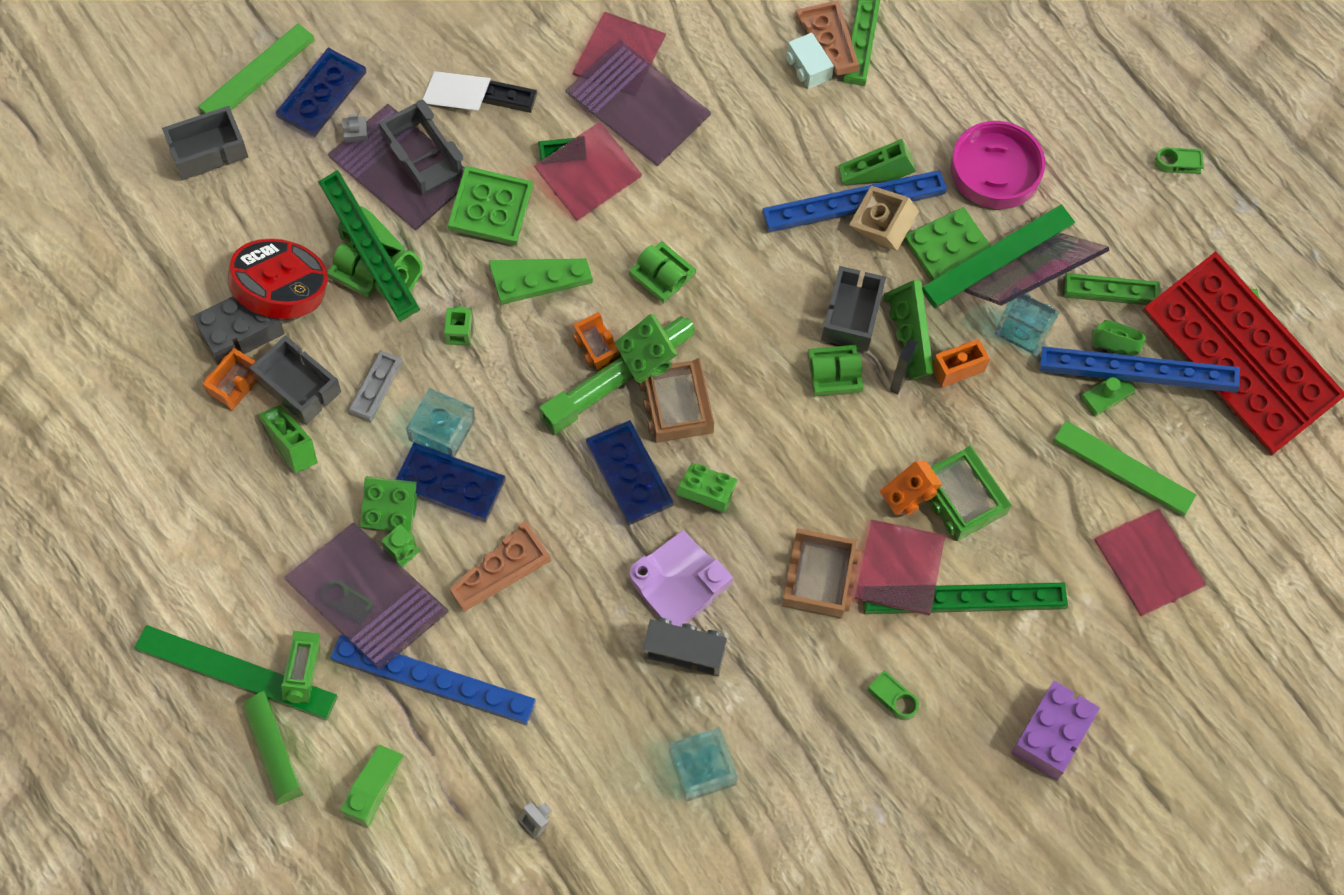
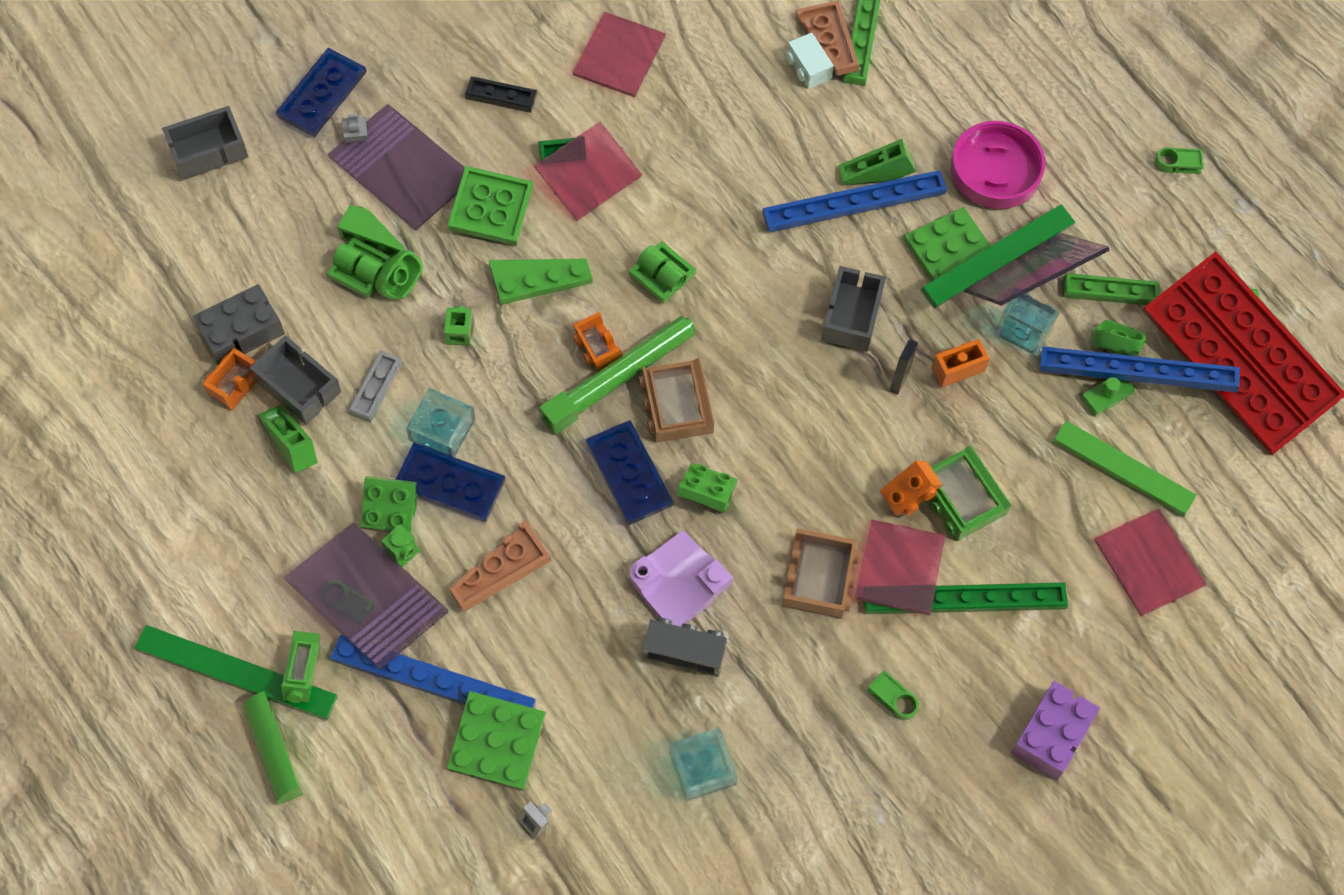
(259, 70): bright green tile -> none
(277, 278): red piece -> none
(369, 246): green tile -> none
(371, 786): bright green slope -> none
(437, 174): dark grey piece -> none
(456, 90): white sticker -> none
(496, 740): none -> bright green plate
(638, 102): clear purple piece -> none
(646, 349): bright green plate -> none
(835, 370): bright green plate -> none
(884, 217): tan slope -> none
(910, 316): bright green wing -> none

